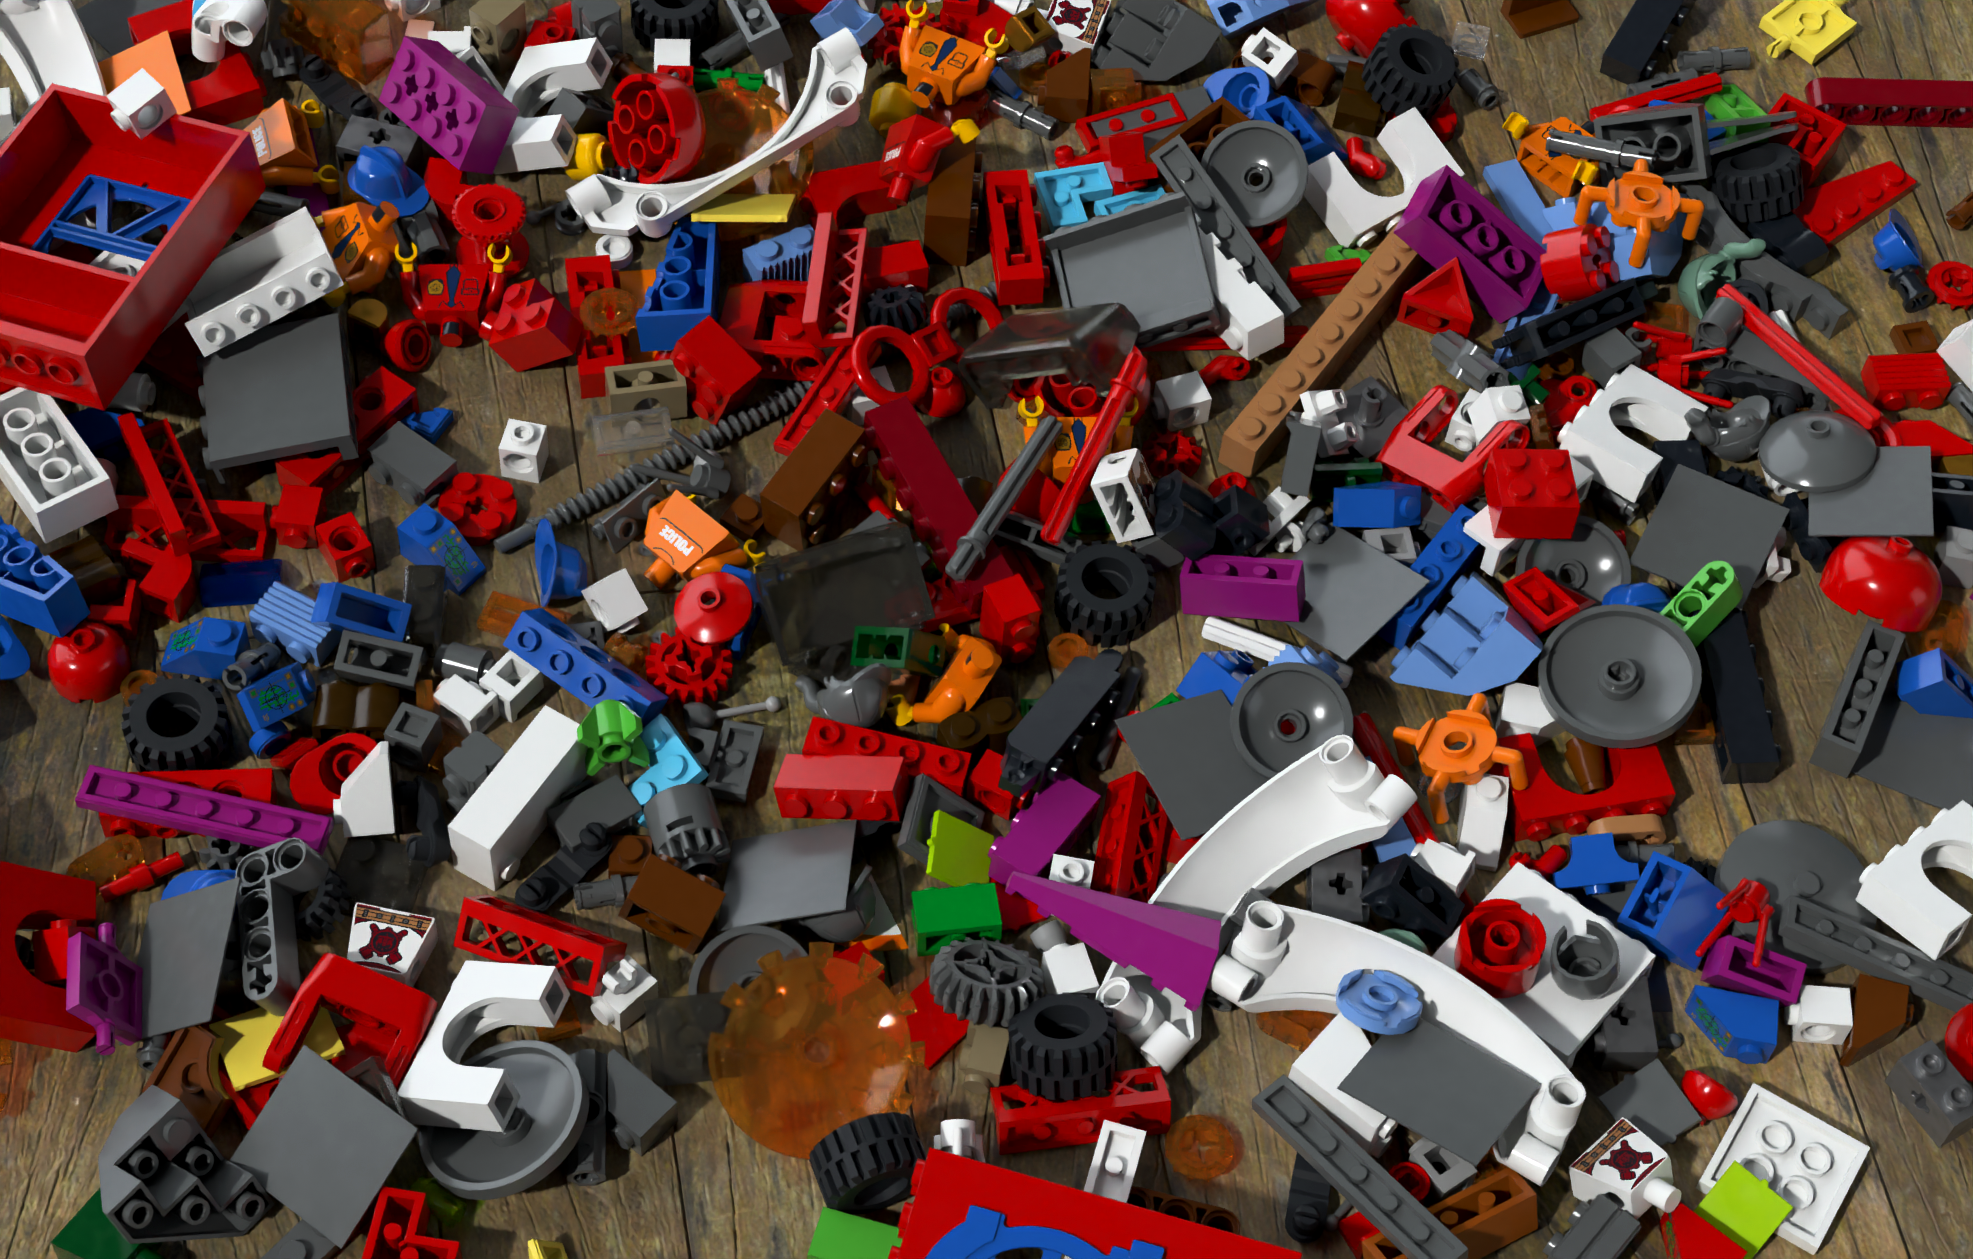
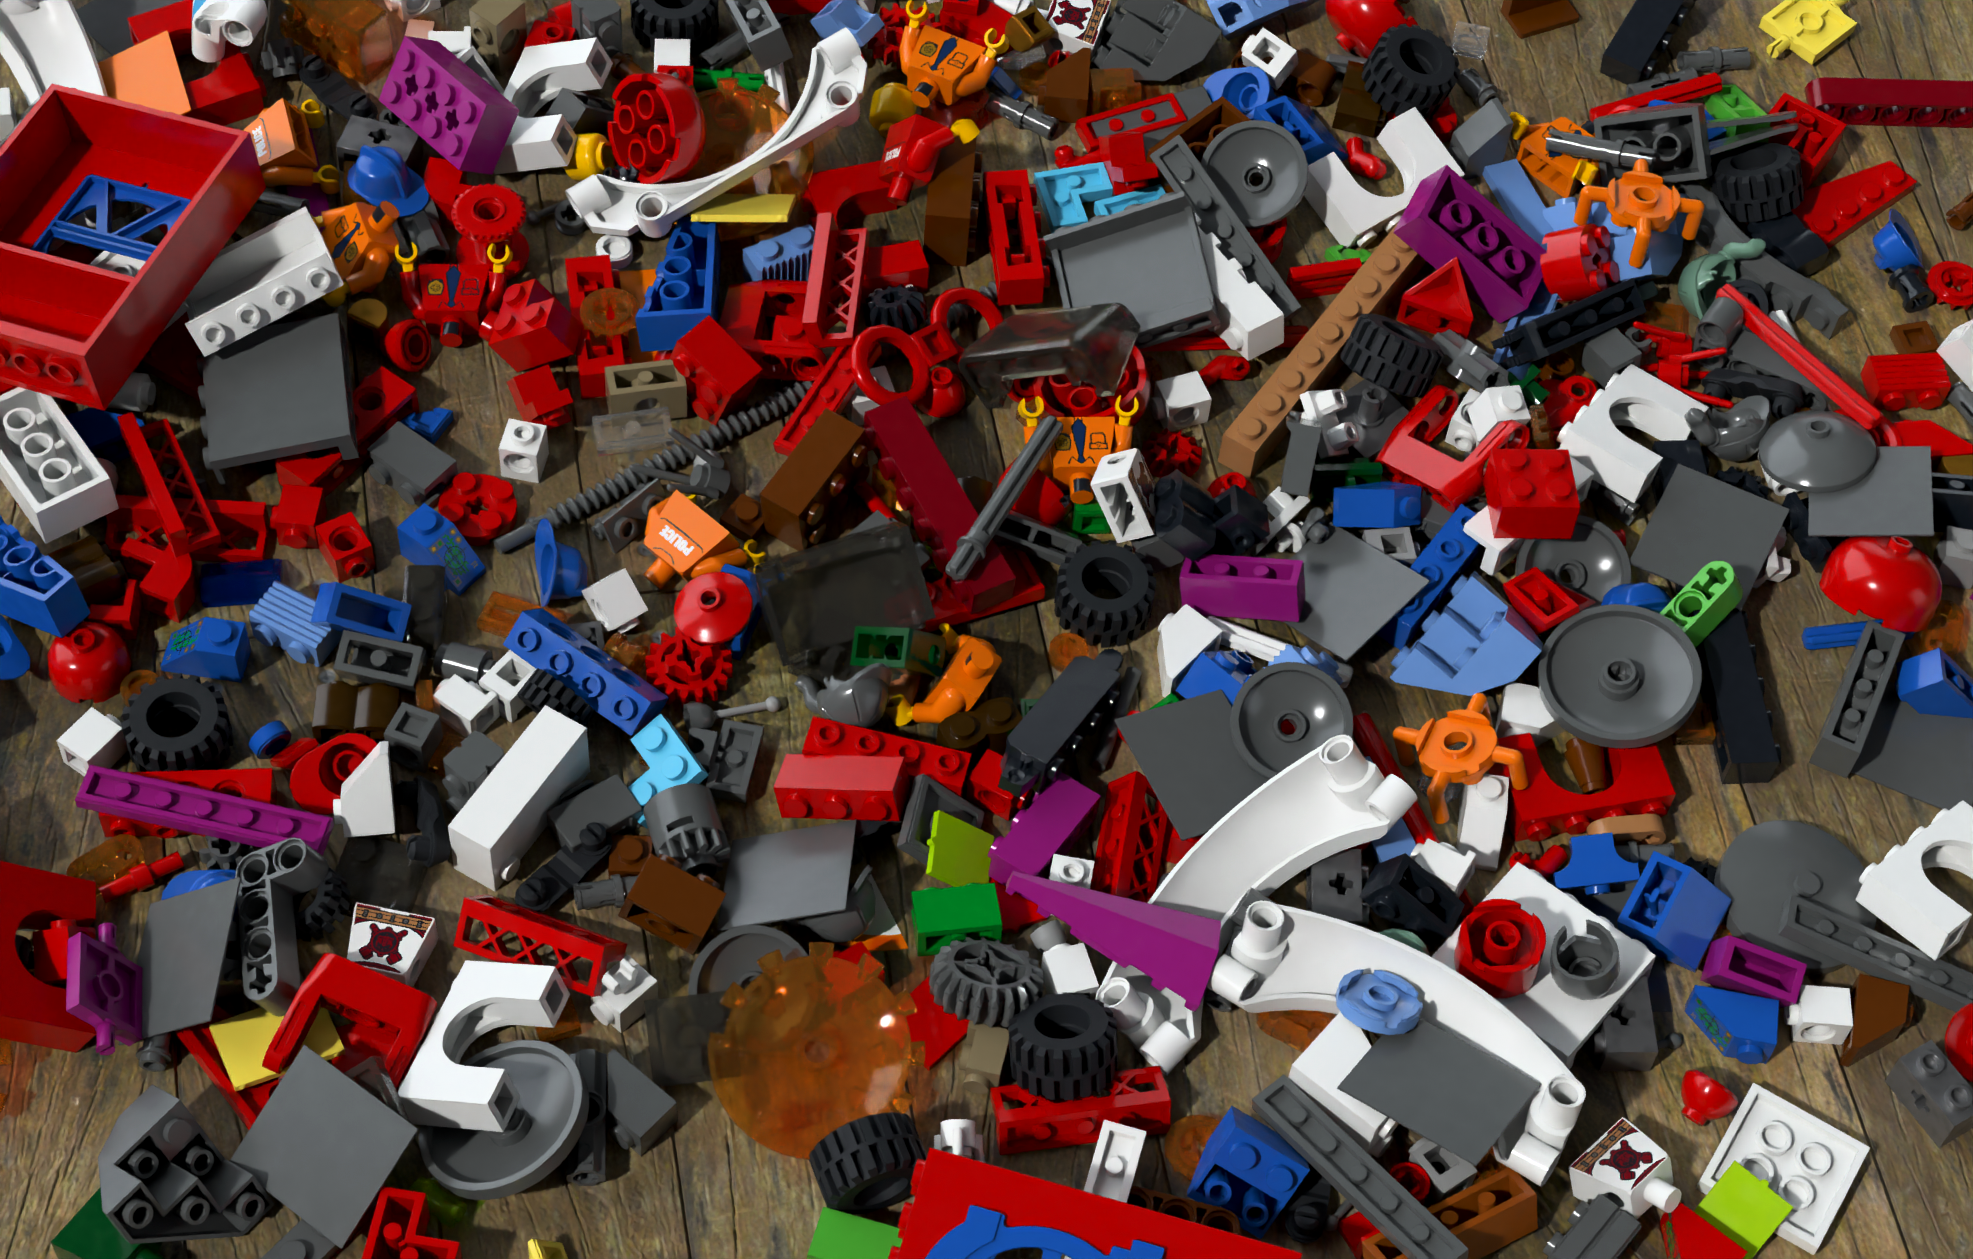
(93, 741): none -> white brick
(140, 104): white brick -> none
(191, 1074): reddish brown tile -> none
(251, 665): dark grey pin -> none
(277, 695): blue slope -> none
(539, 398): none -> red brick
(544, 690): none -> black tyre
(612, 736): bright green brick -> none
(1010, 619): red brick -> none
(1094, 448): red axle -> none
(1180, 644): none -> white slope
(1247, 1171): none -> blue slope
(1392, 355): none -> black tyre
(1481, 139): none -> dark grey slope
(1652, 1104): dark grey piece -> none
(1747, 904): red plant -> none
(1837, 635): none -> blue axle

